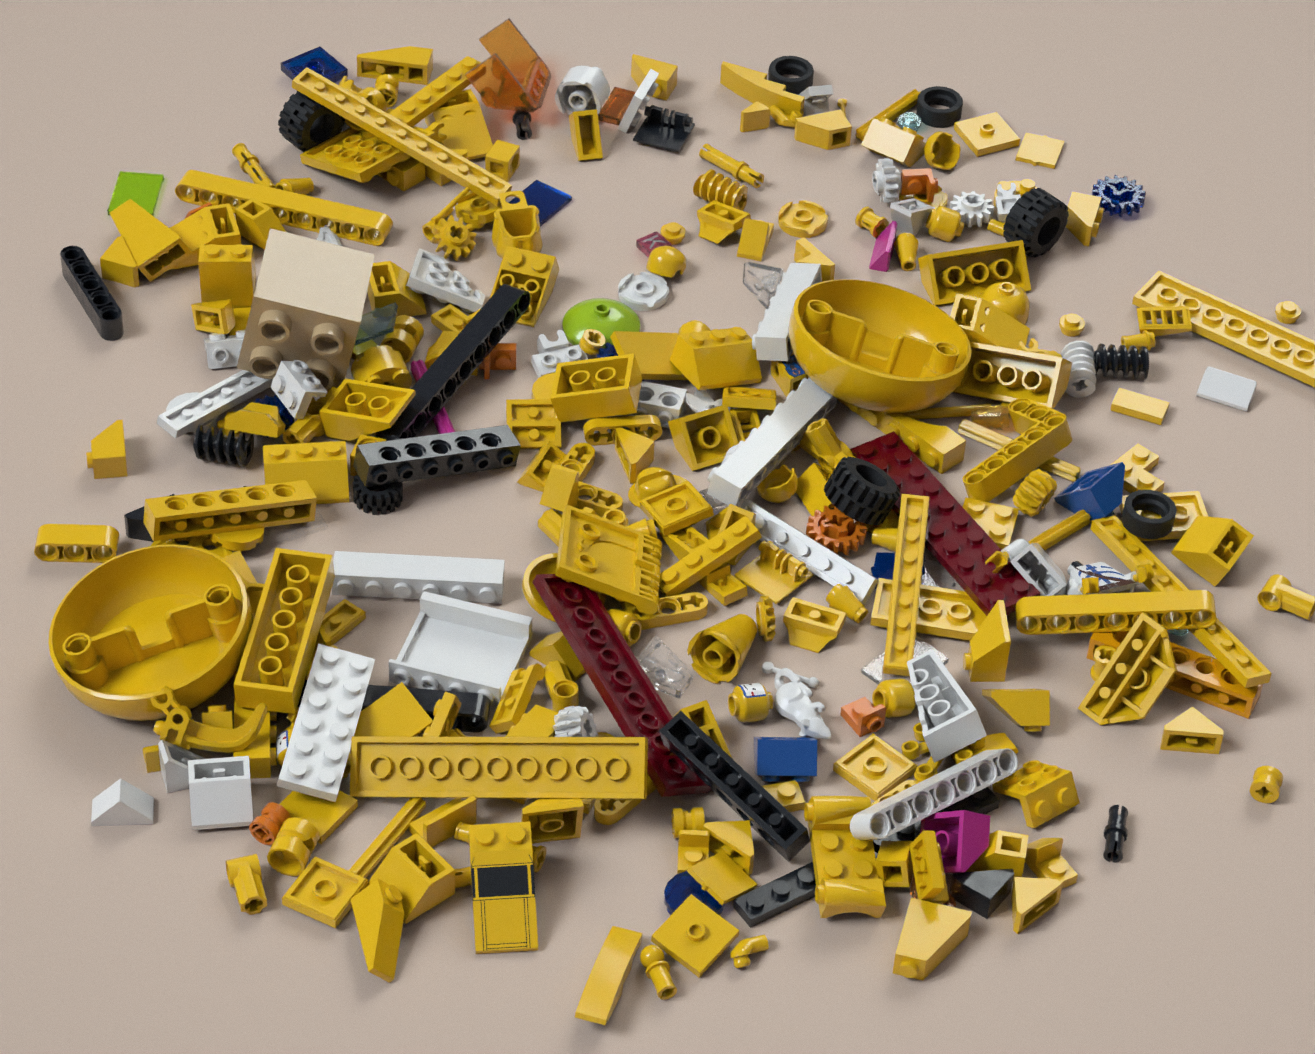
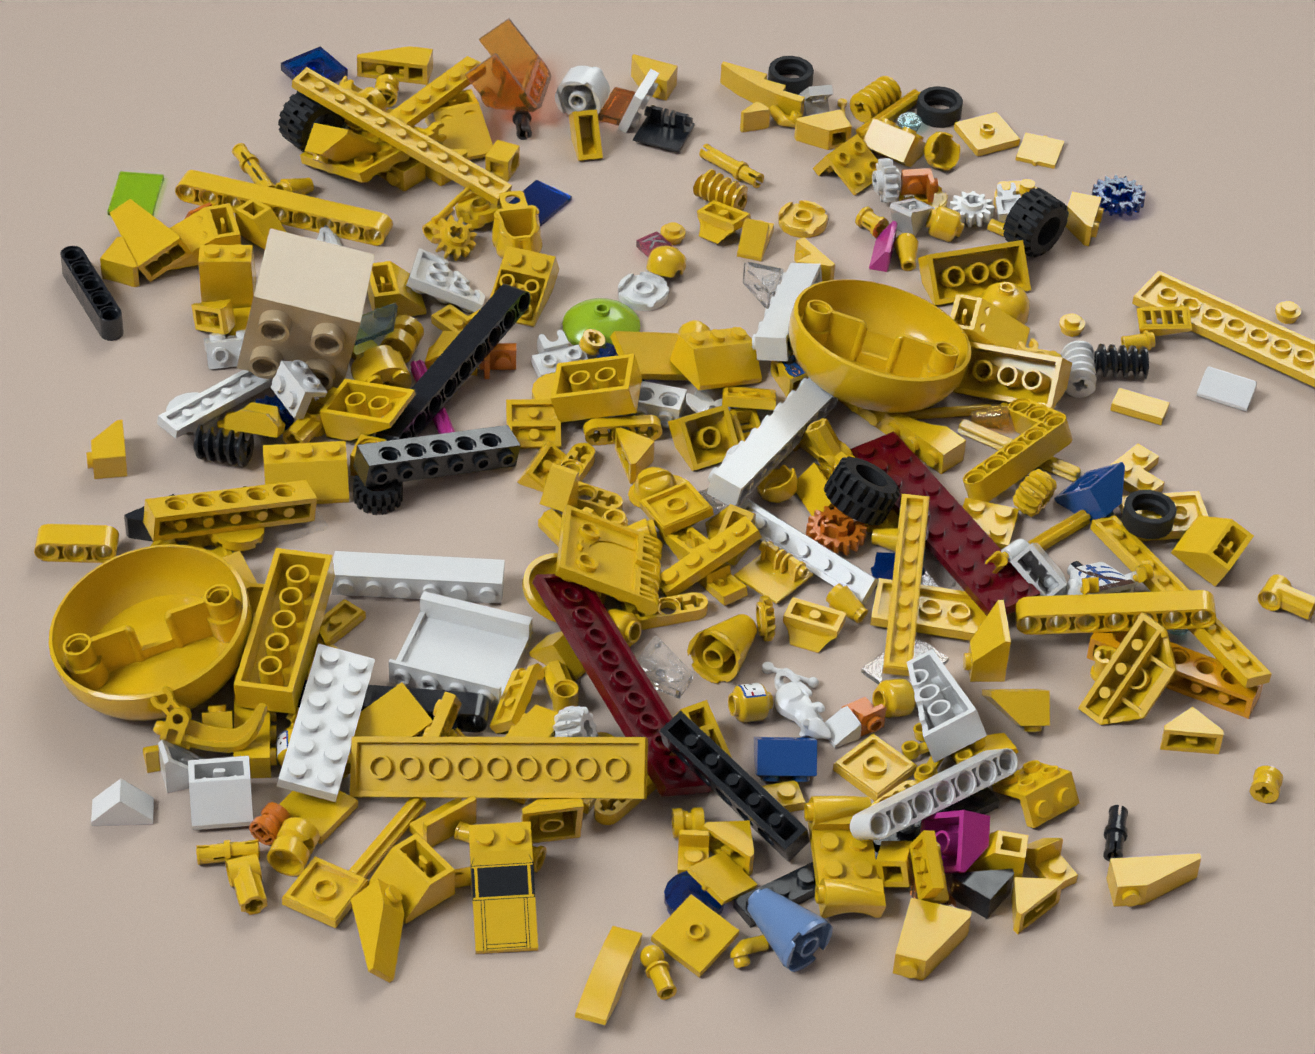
(225, 851): none -> yellow pin
(337, 144): none -> yellow slope
(789, 928): none -> medium blue cone
(843, 727): none -> white slope
(852, 163): none -> yellow bracket
(874, 98): none -> yellow piece
(1143, 879): none -> yellow slope

